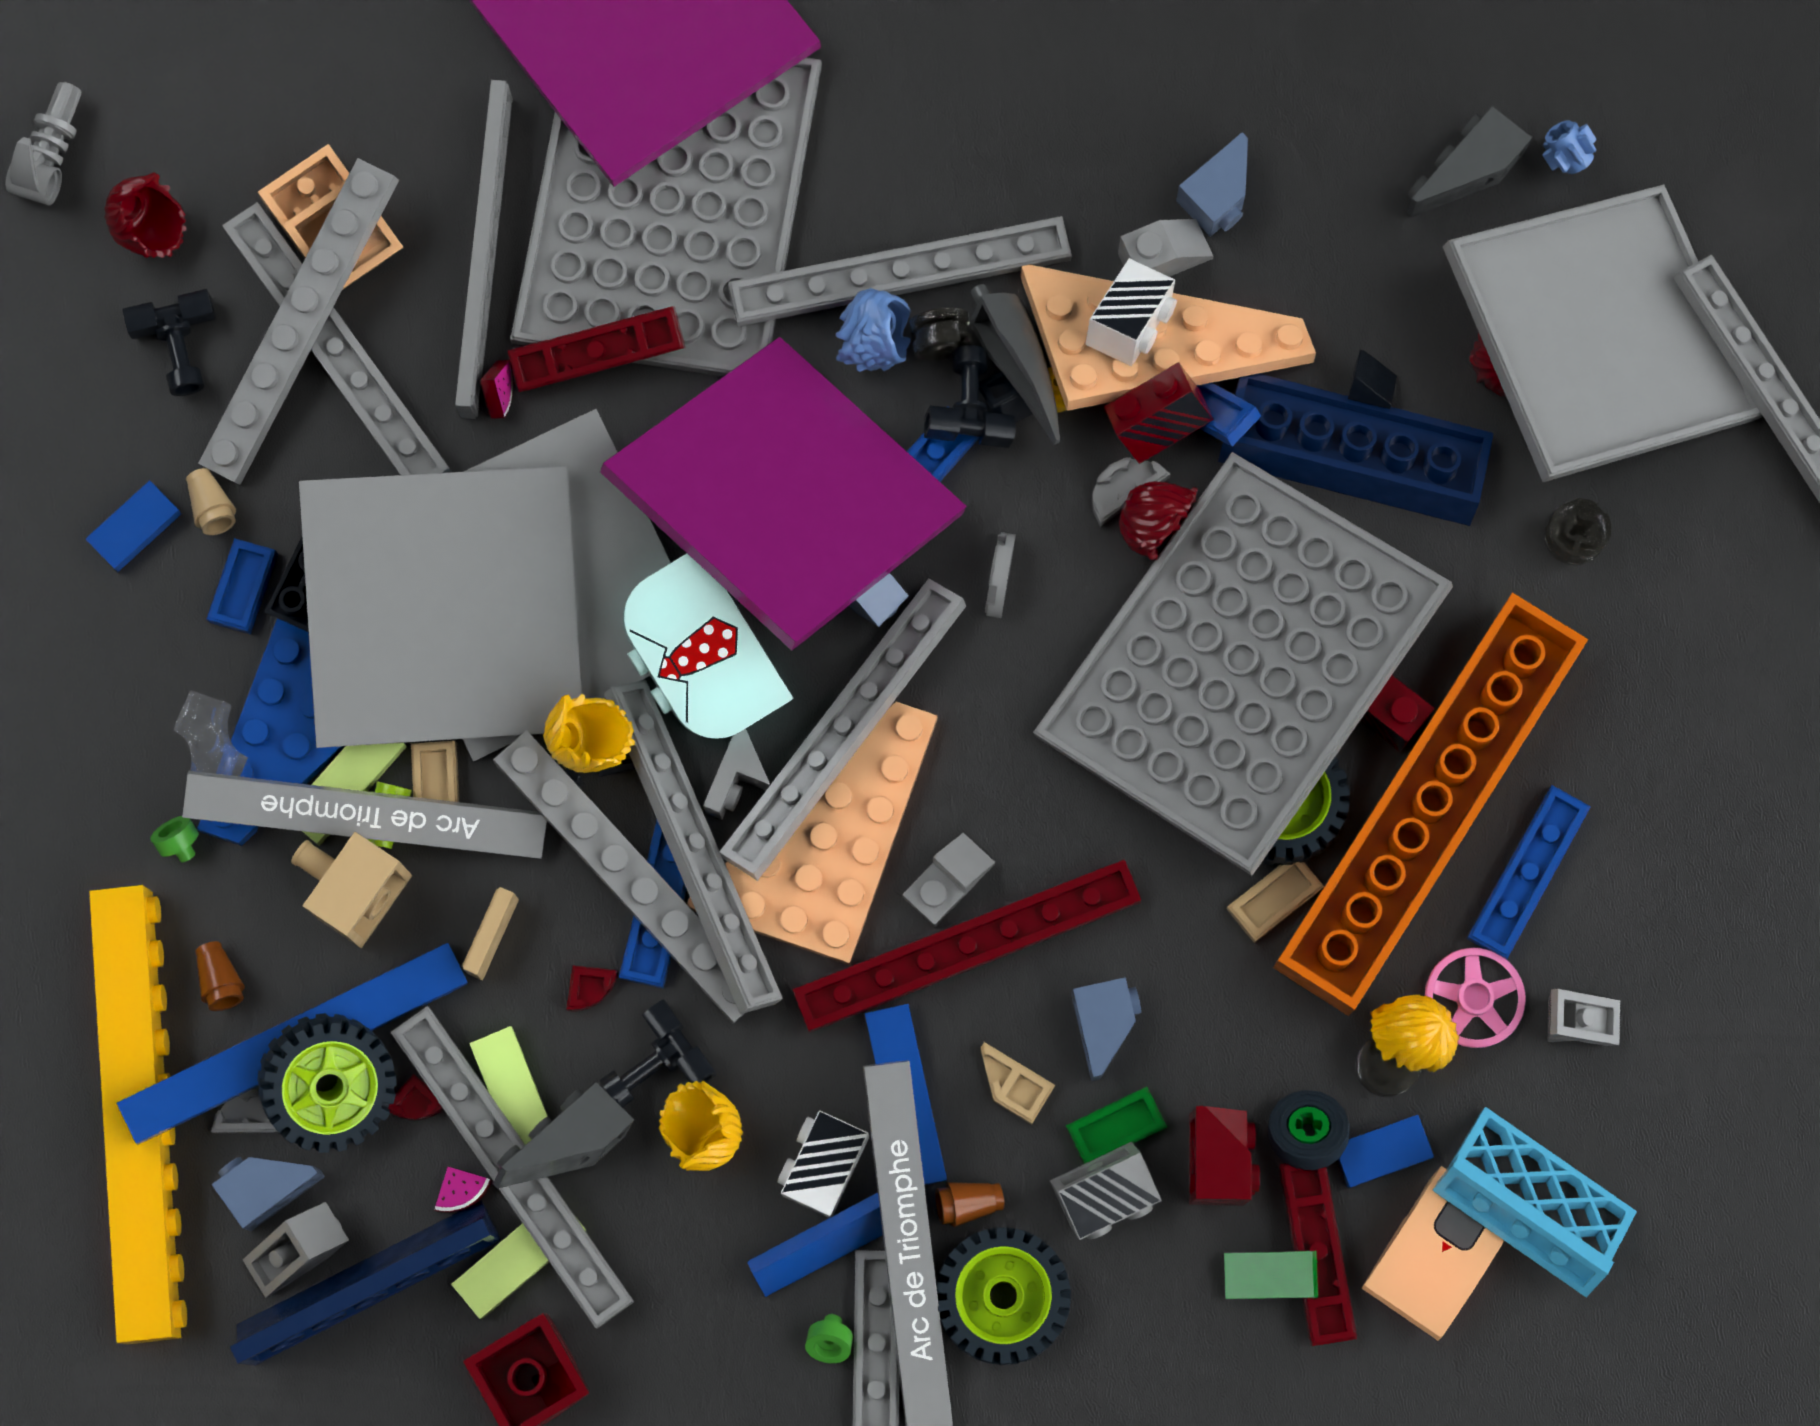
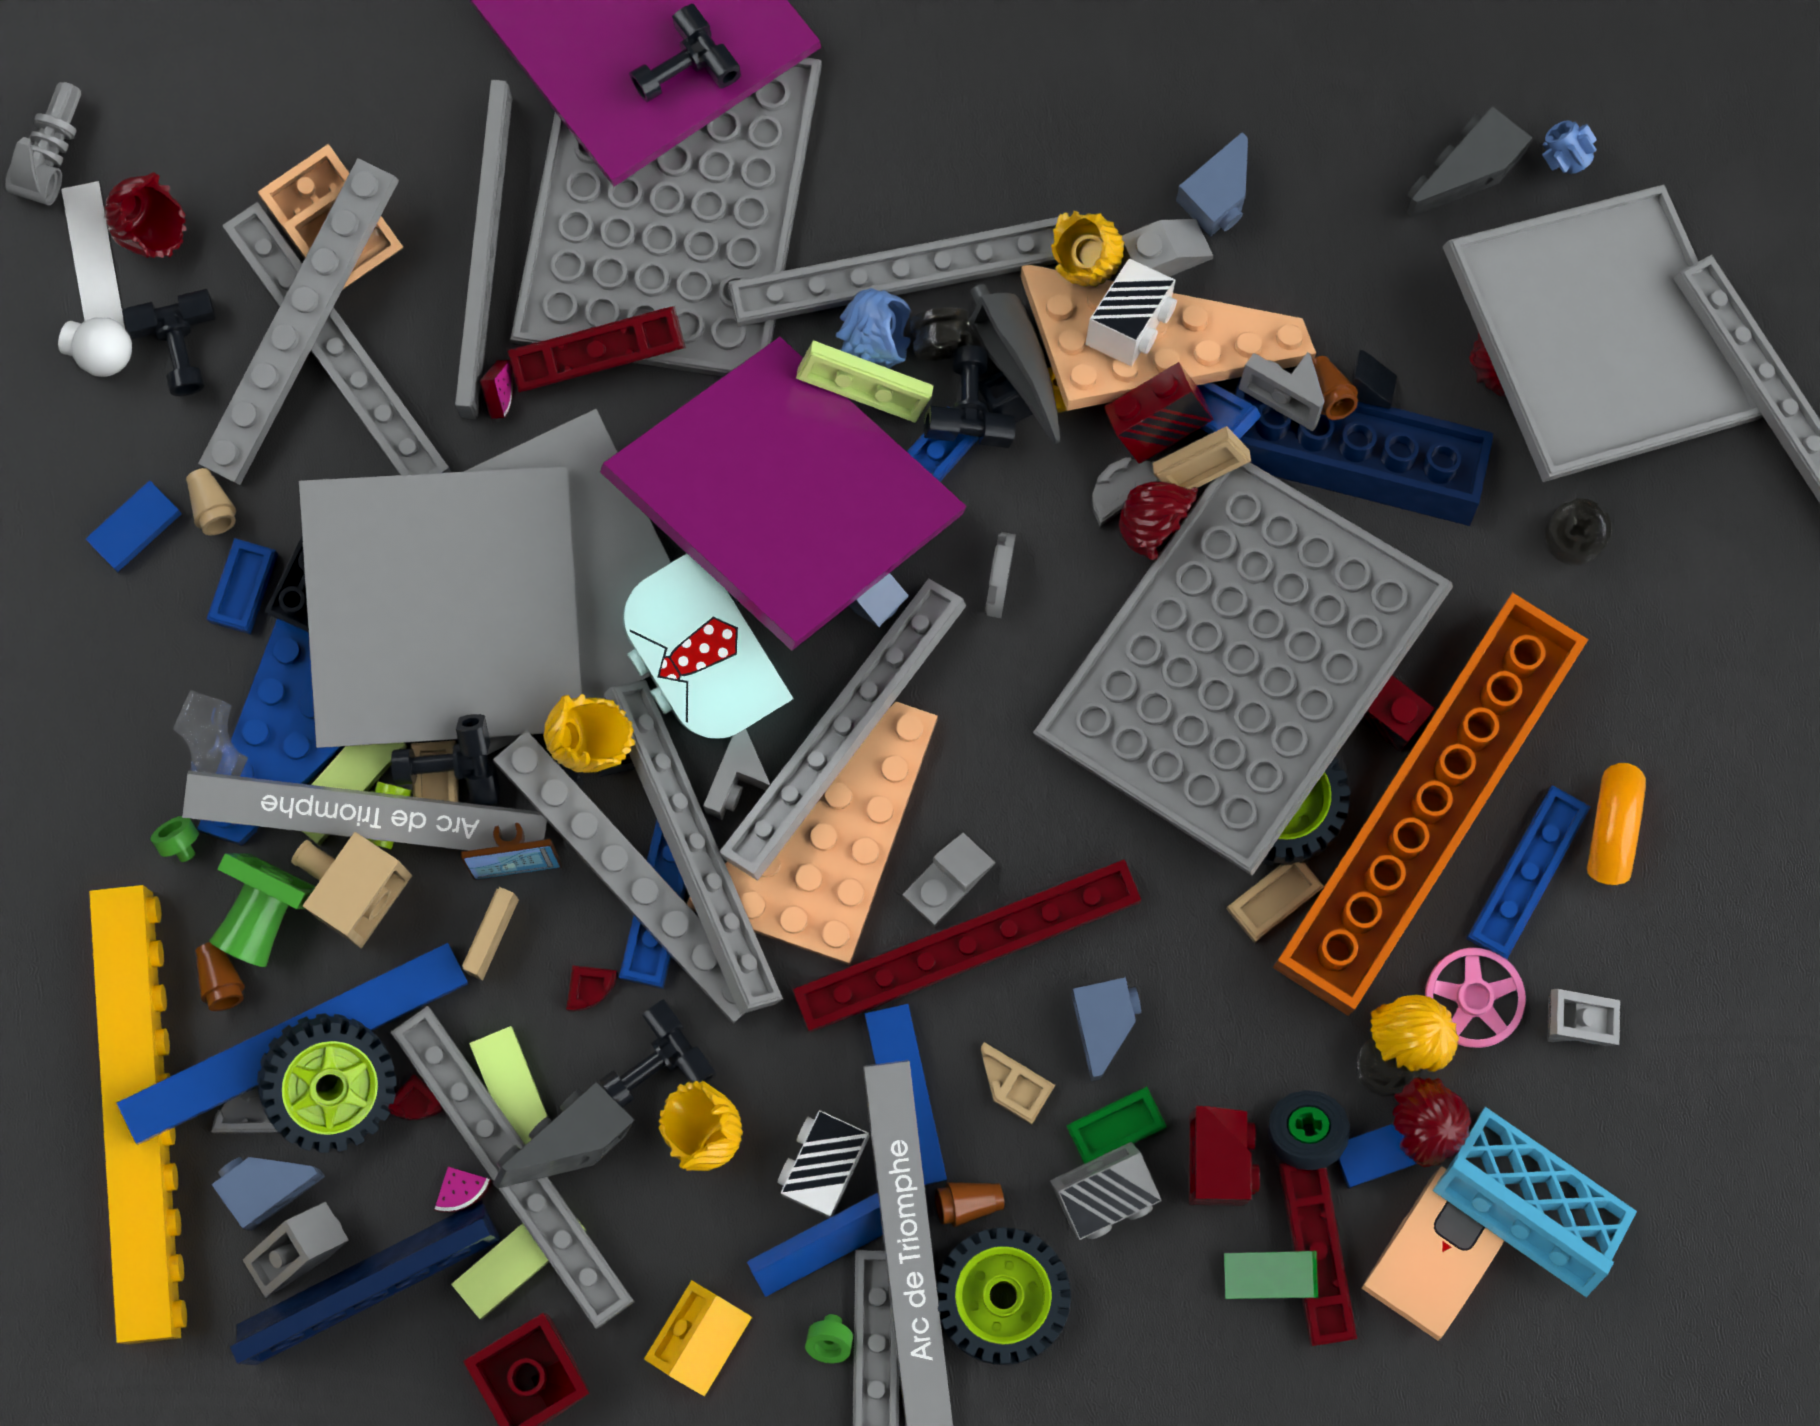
(92, 252): none -> white sticker
(96, 345): none -> white piece
(259, 908): none -> bright green plant
(467, 761): none -> black bar
(511, 856): none -> piece
(697, 51): none -> black bar
(697, 1338): none -> yellow panel
(864, 381): none -> yellowish green tile
(1086, 248): none -> yellow hair
(1203, 460): none -> tan tile
(1292, 394): none -> light grey slope
(1337, 390): none -> dark orange cone
(1431, 1121): none -> dark red hair
(1617, 824): none -> light orange cylinder

